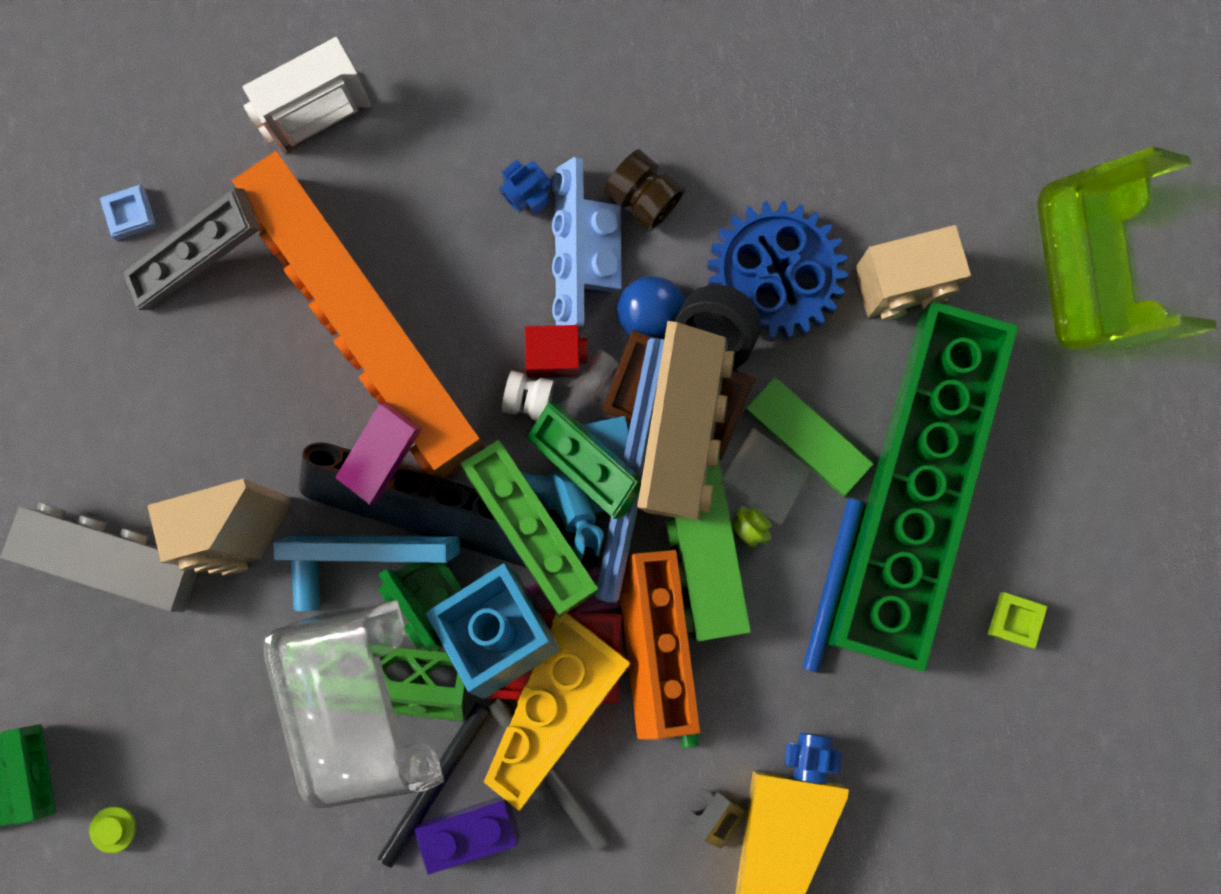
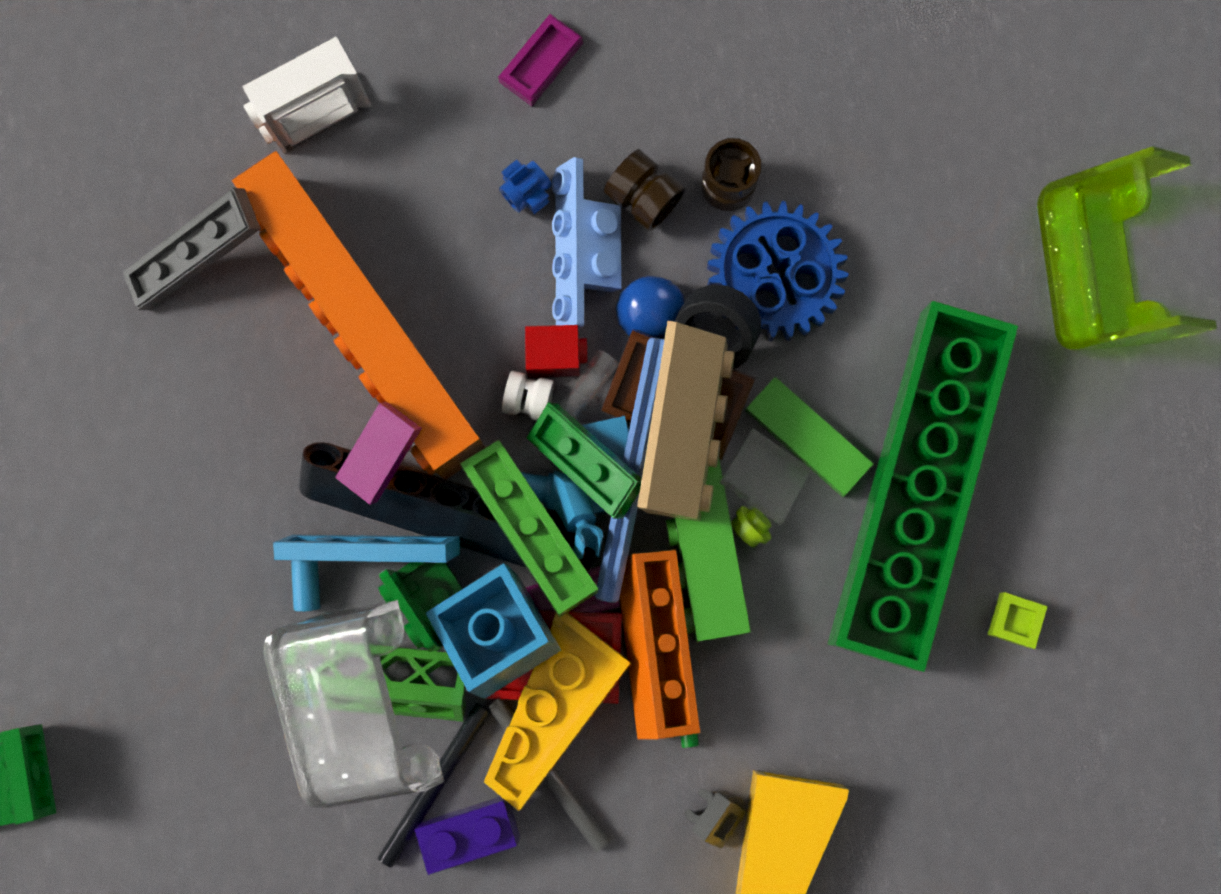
(96, 557): light grey brick -> none
(113, 829): lime plate -> none
(128, 212): light blue tile -> none
(218, 526): tan slope -> none
(540, 60): none -> magenta tile
(730, 174): none -> dark brown wheel
(813, 758): blue gear -> none
(833, 585): blue bar -> none
(911, 272): tan brick -> none

